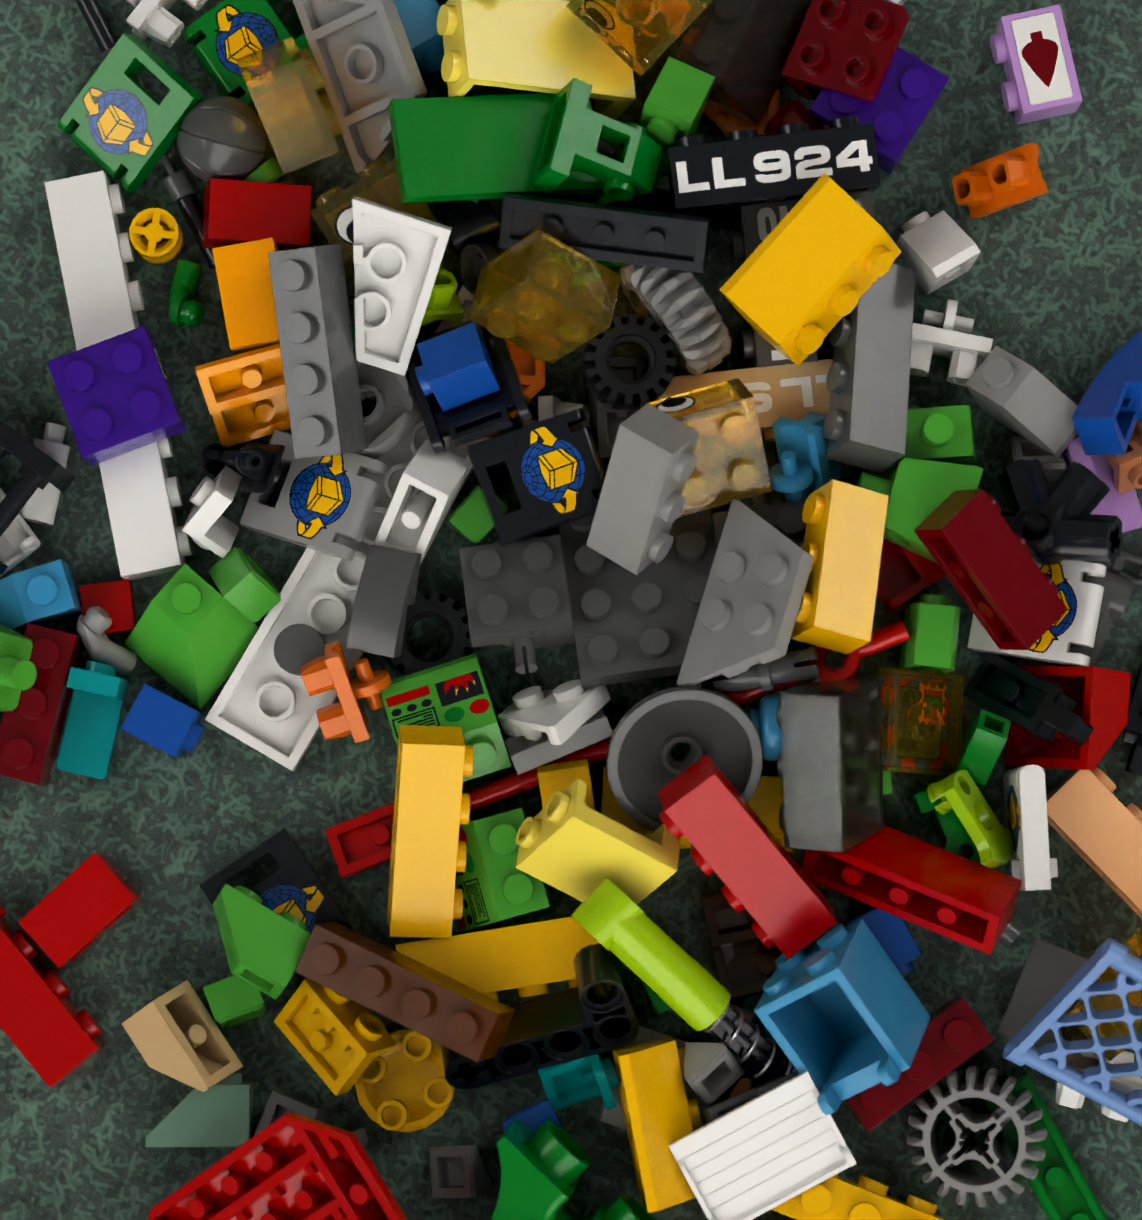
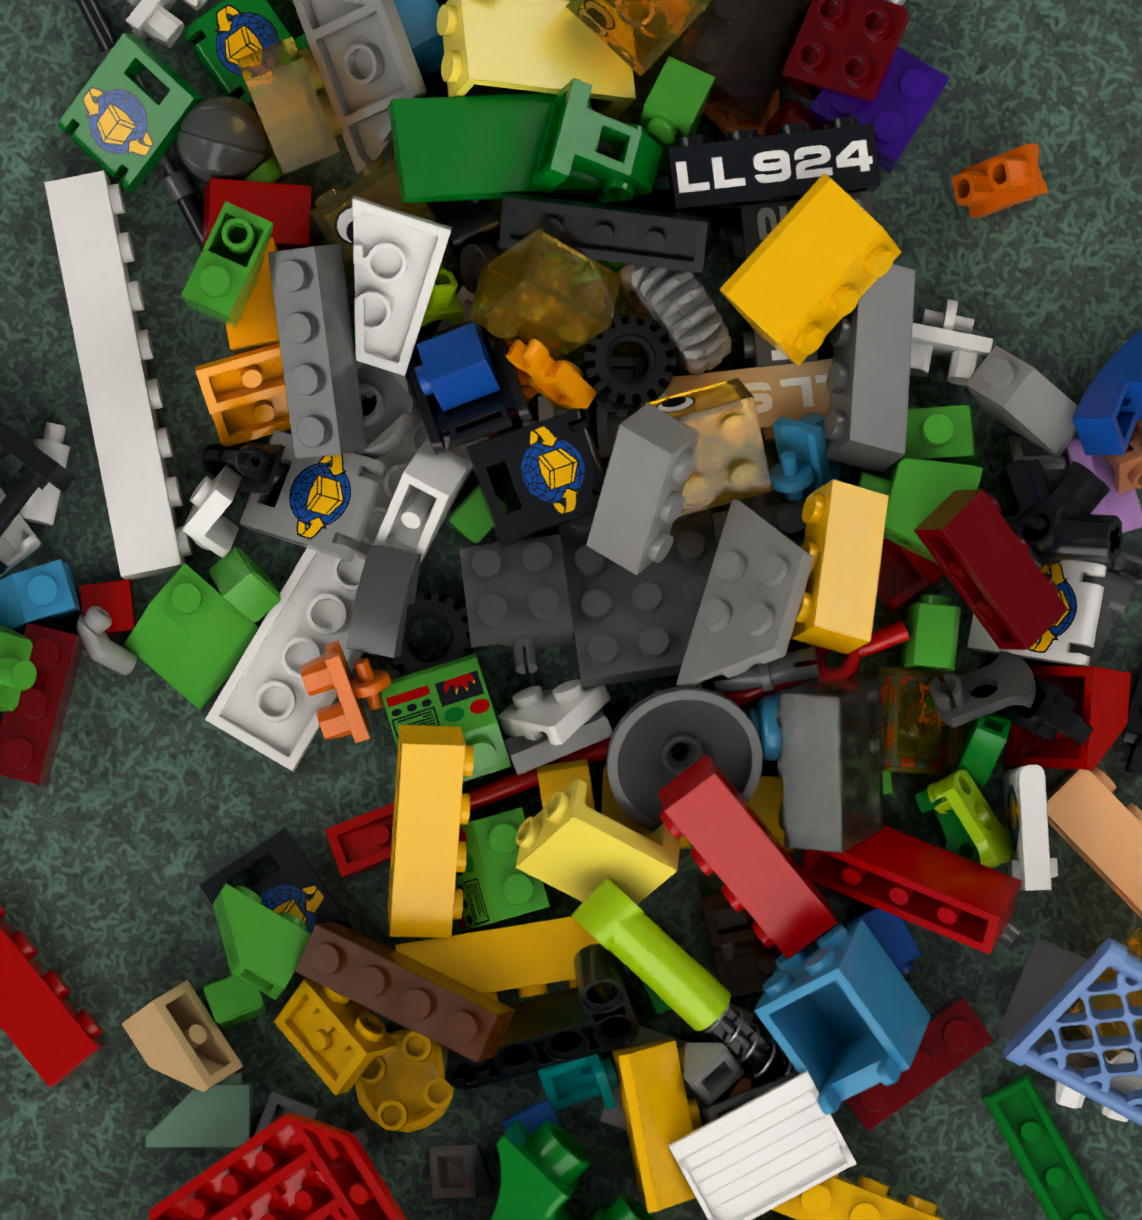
(79, 910): red panel -> none
(92, 720): teal bracket -> none
(116, 396): dark purple brick -> none
(147, 232): yellow wheel -> none
(164, 722): blue brick -> none
(182, 306): green arm -> none
(228, 264): none -> bright green slope
(297, 646): dark grey tile -> none
(555, 380): none -> light orange plate
(936, 250): white slope -> none
(991, 1157): light grey gear -> none
(1007, 673): none -> dark grey piece
(1036, 64): brick -> none

